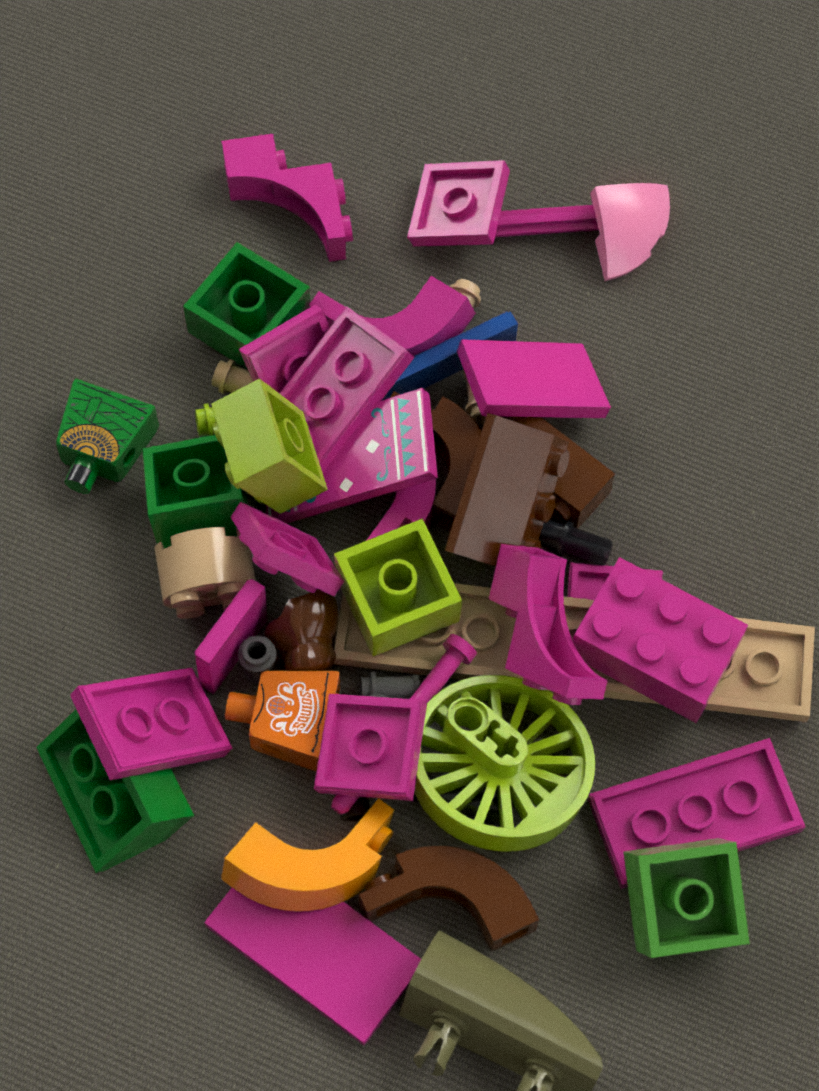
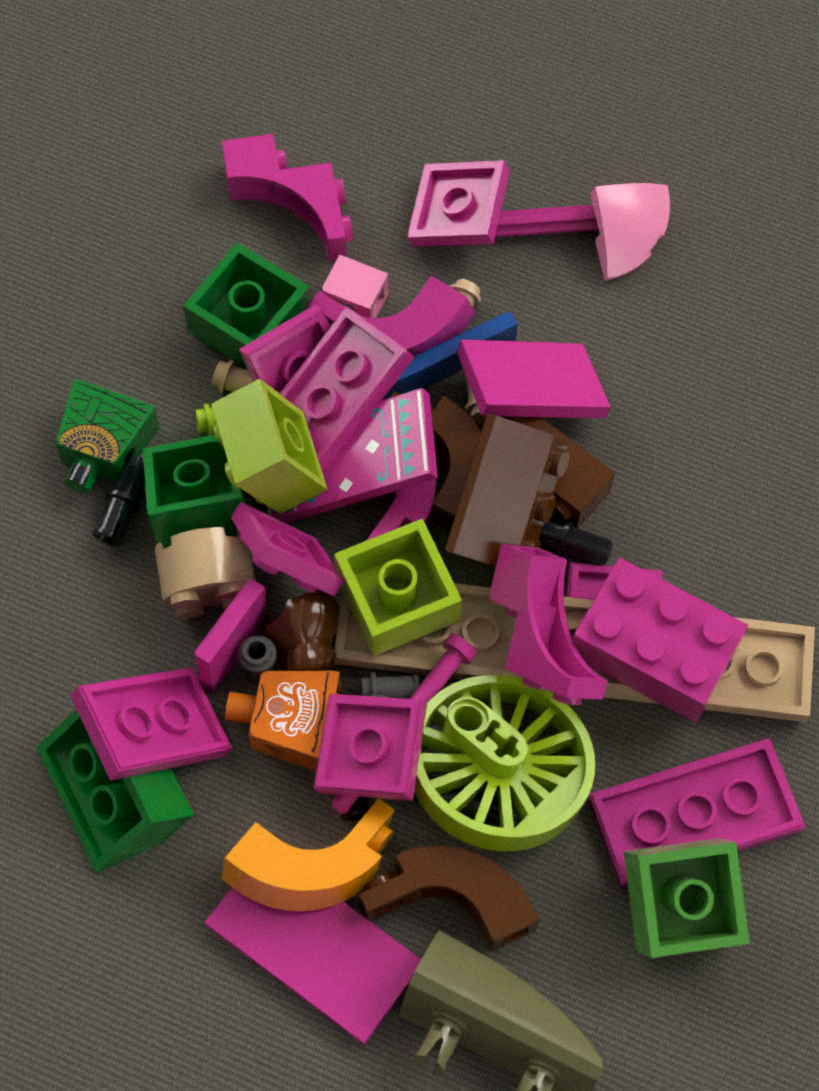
(121, 502): none -> black axle
(357, 286): none -> bright pink panel

